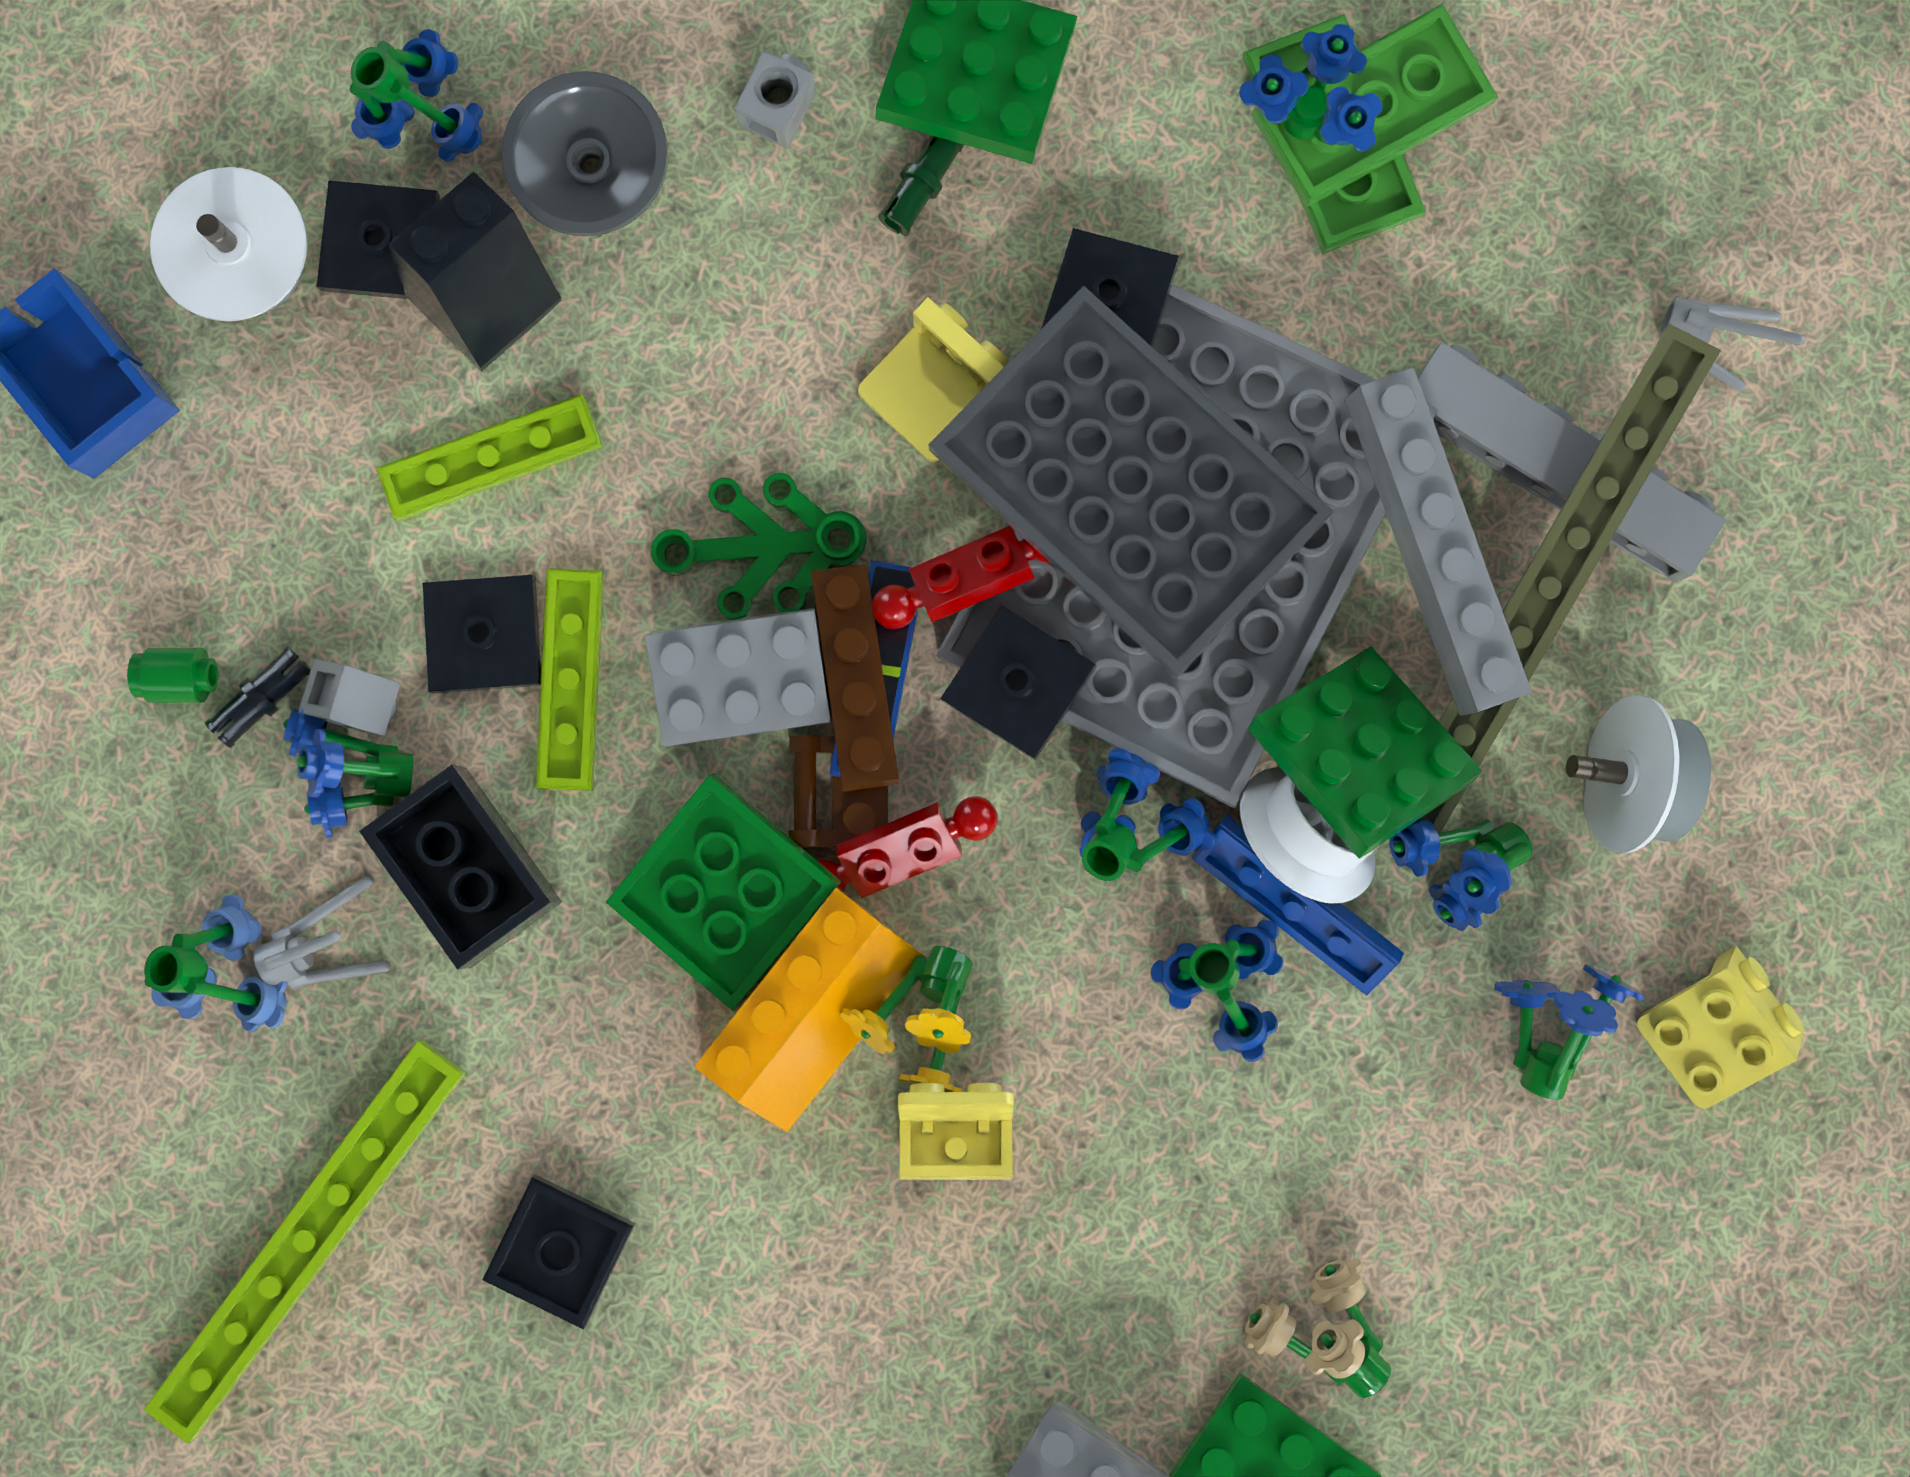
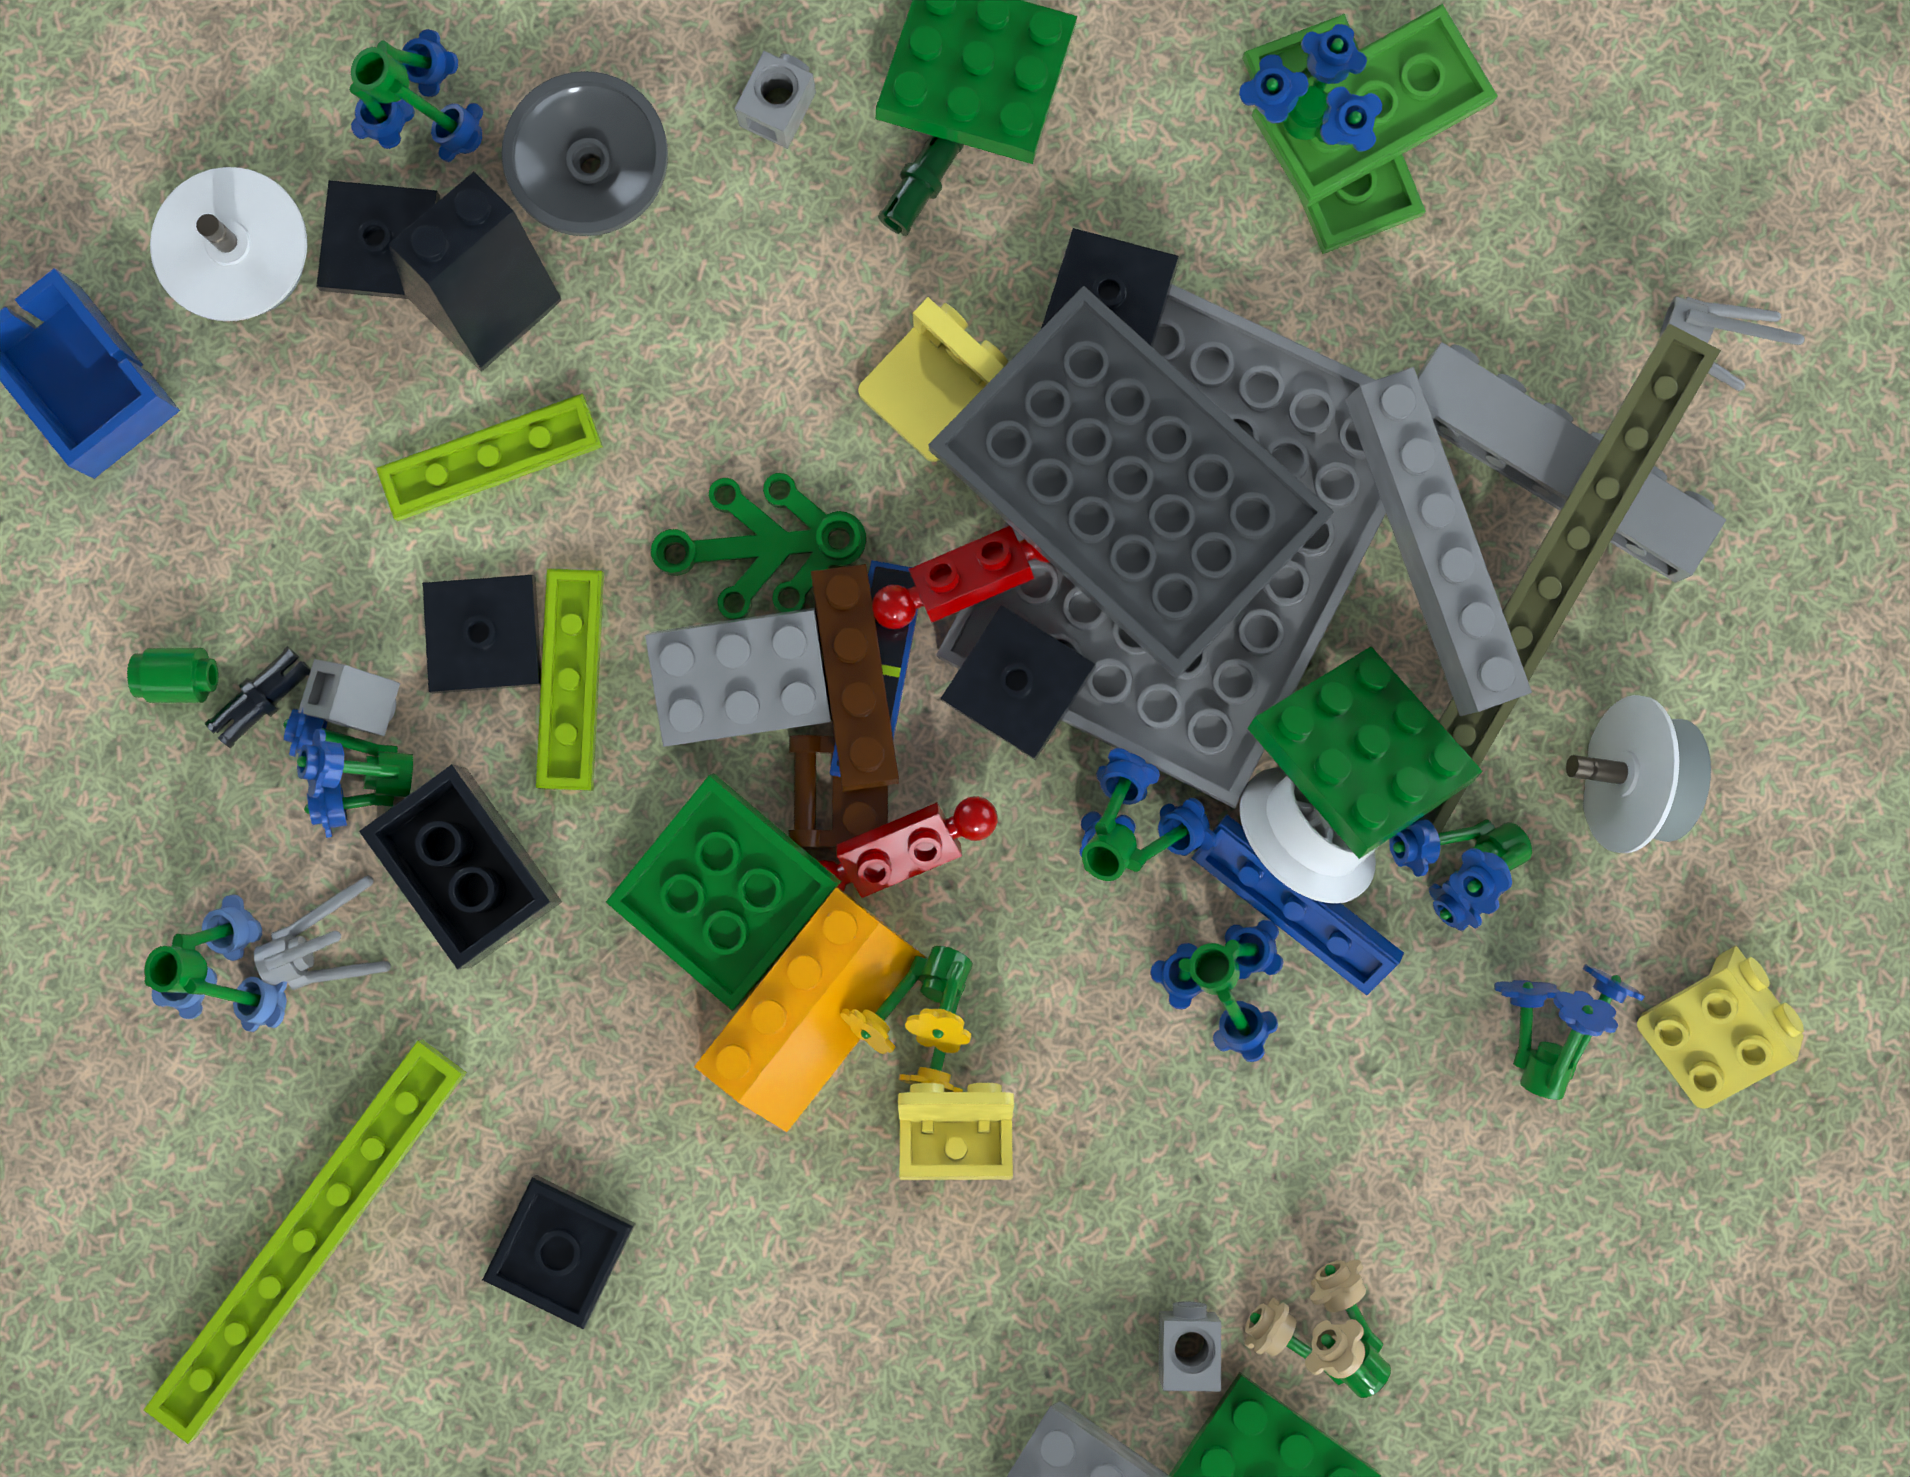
(1195, 1372): none -> light grey brick

